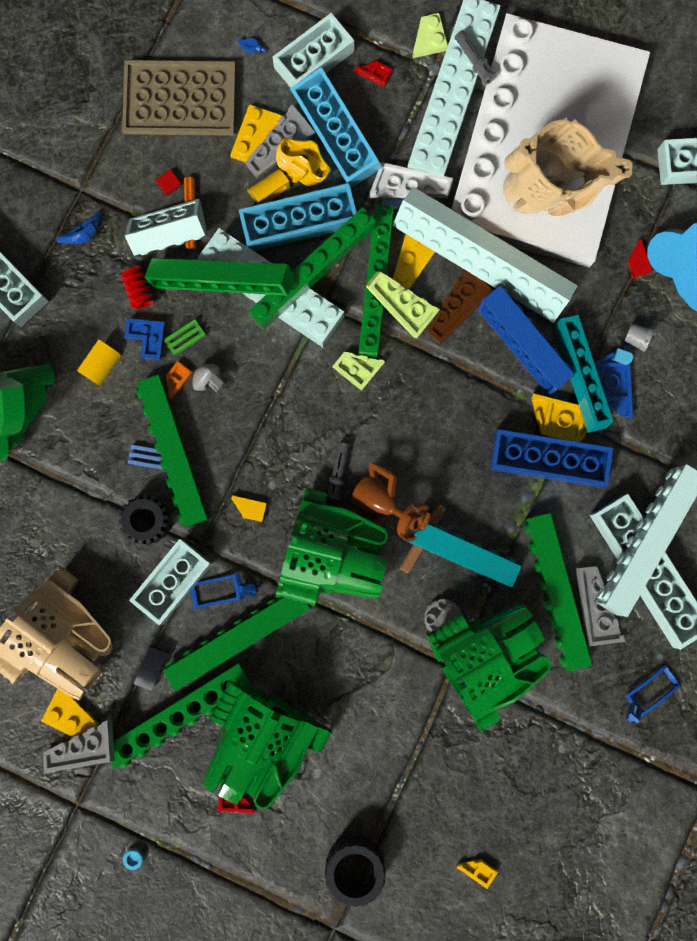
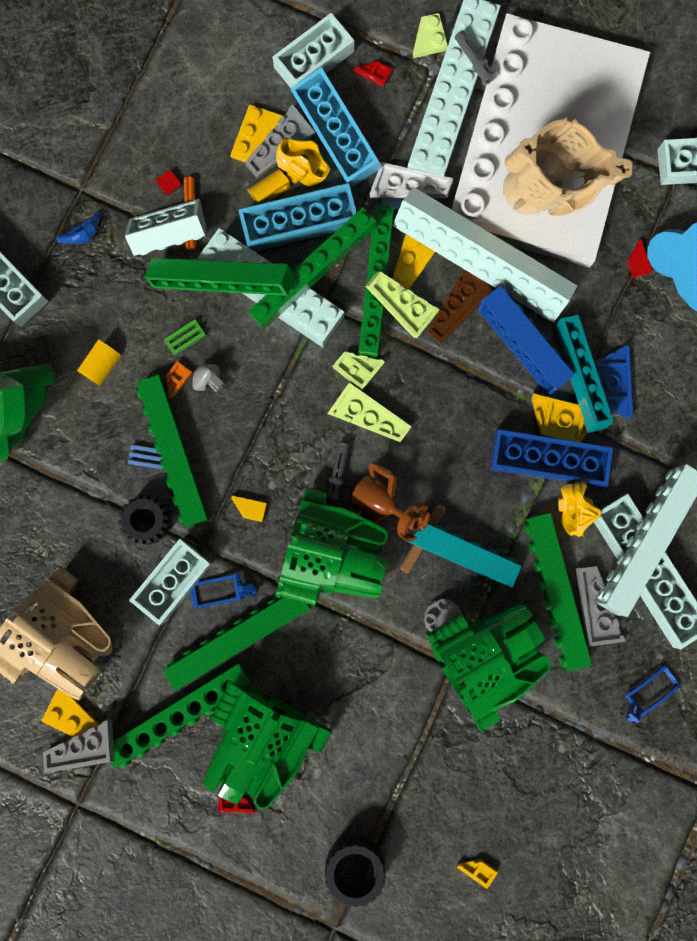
(133, 858): medium azure tile -> none
(135, 288): red piece -> none
(150, 332): blue plate -> none
(151, 667): black slope -> none
(179, 97): dark tan plate -> none
(251, 45): blue piece -> none
(365, 412): none -> yellowish green wing
(577, 509): none -> yellow piece
(623, 357): medium azure piece -> none
(639, 336): light grey piece -> none

